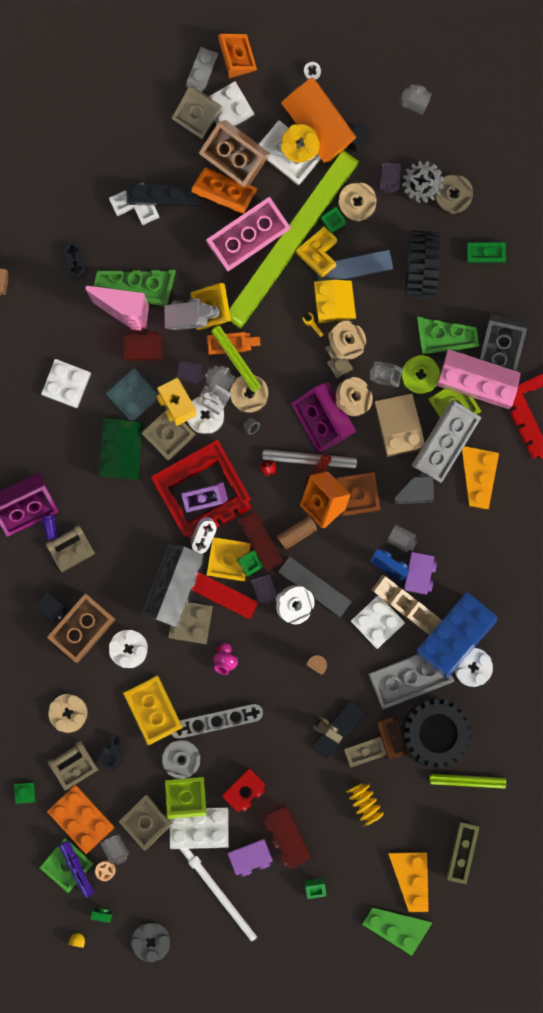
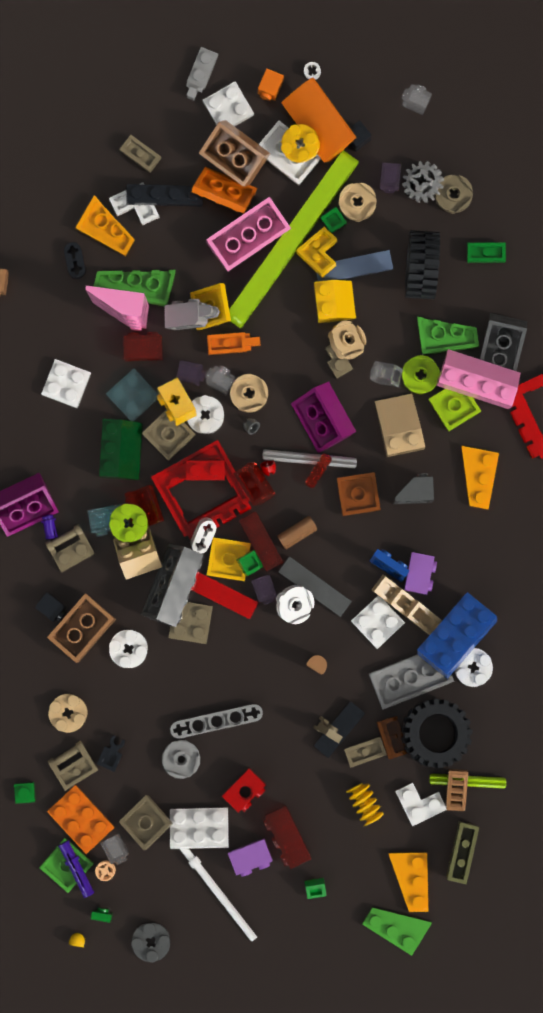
(100, 519): none -> clear light blue brick
(104, 228): none -> light orange wing
(117, 523): none -> lime plate
(138, 556): none -> tan slope
(140, 153): none -> dark tan plate
(147, 501): none -> clear red bracket
(153, 710): yellow tile -> none
(185, 798): lime plate -> none
(197, 112): dark tan plate -> none
(204, 497): medium lavender brick -> none
(205, 470): none -> red brick
(214, 398): clear brick -> none
(224, 660): dark pink animal -> none
(236, 54): orange slope -> none
(236, 358): lime axle -> none
(254, 484): none -> clear red brick
(270, 85): none -> orange brick
(312, 323): yellow hand -> none
(324, 498): orange slope -> none
(344, 398): tan plate -> none
(402, 539): clear brick -> none
(417, 809): none -> white plate
(446, 441): light grey tile -> none
(456, 802): none -> medium nougat slope

